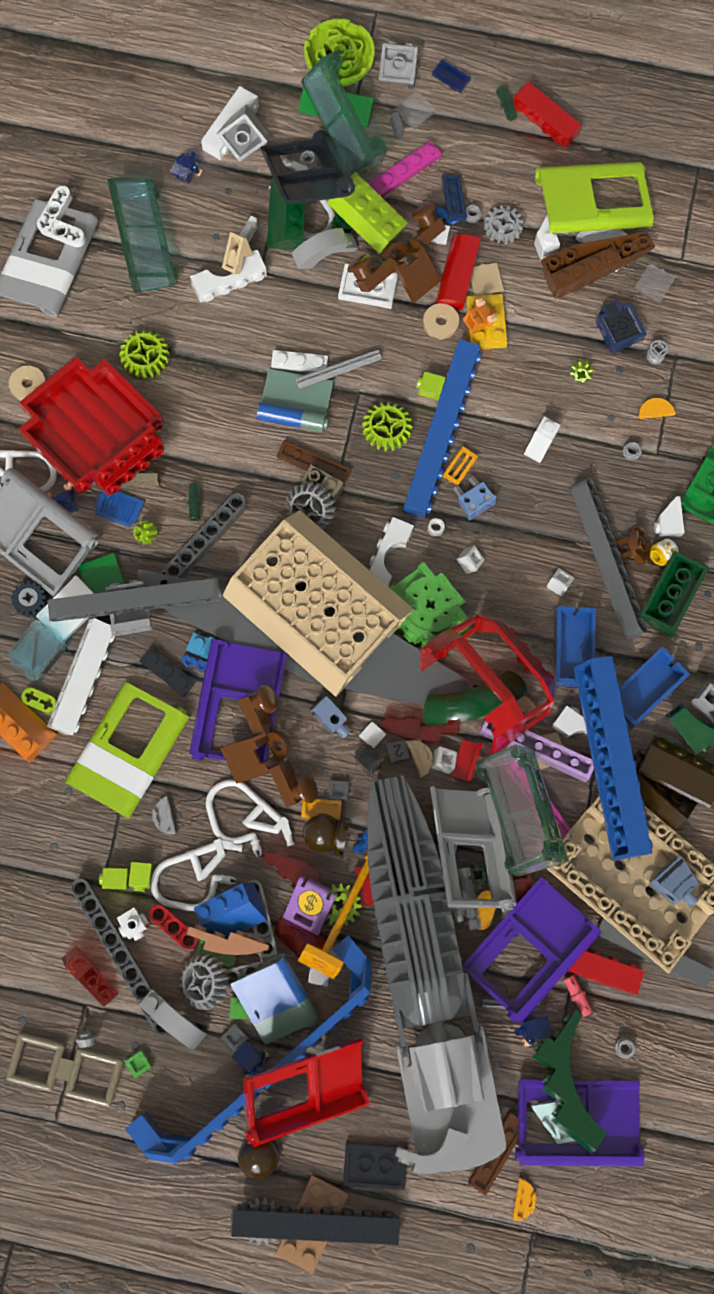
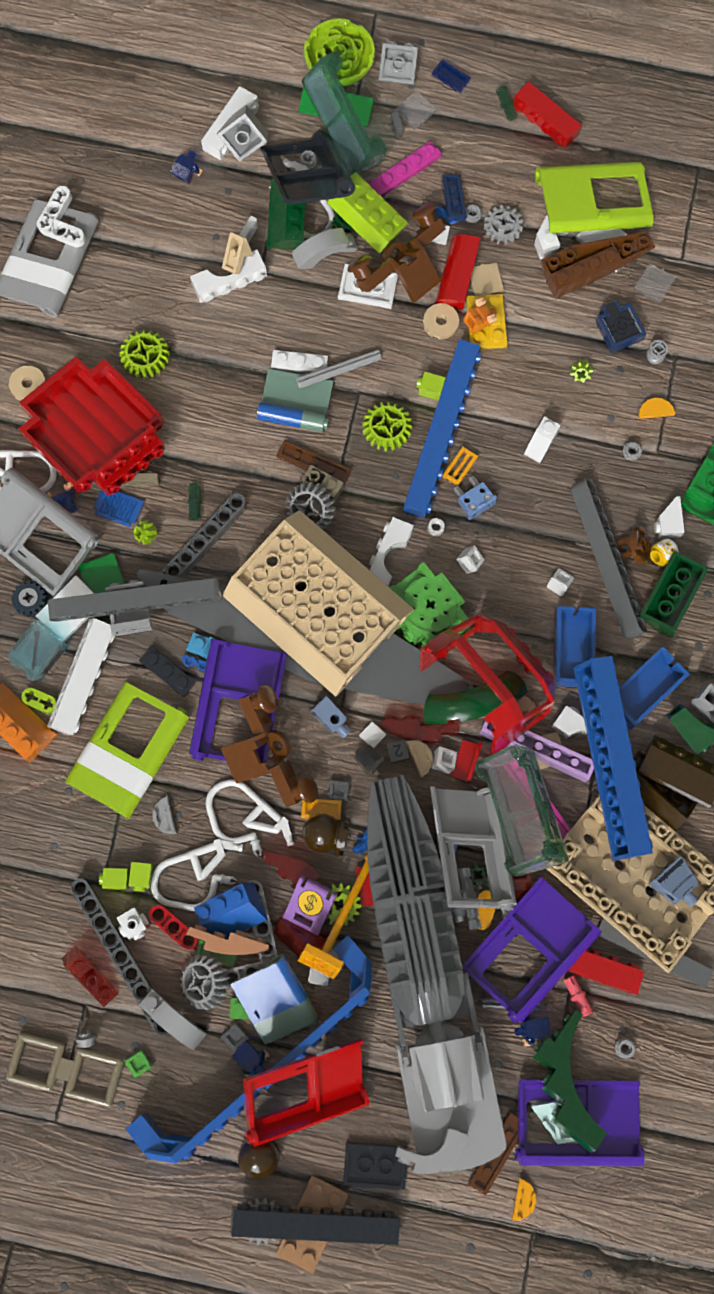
(142, 233): windscreen -> none

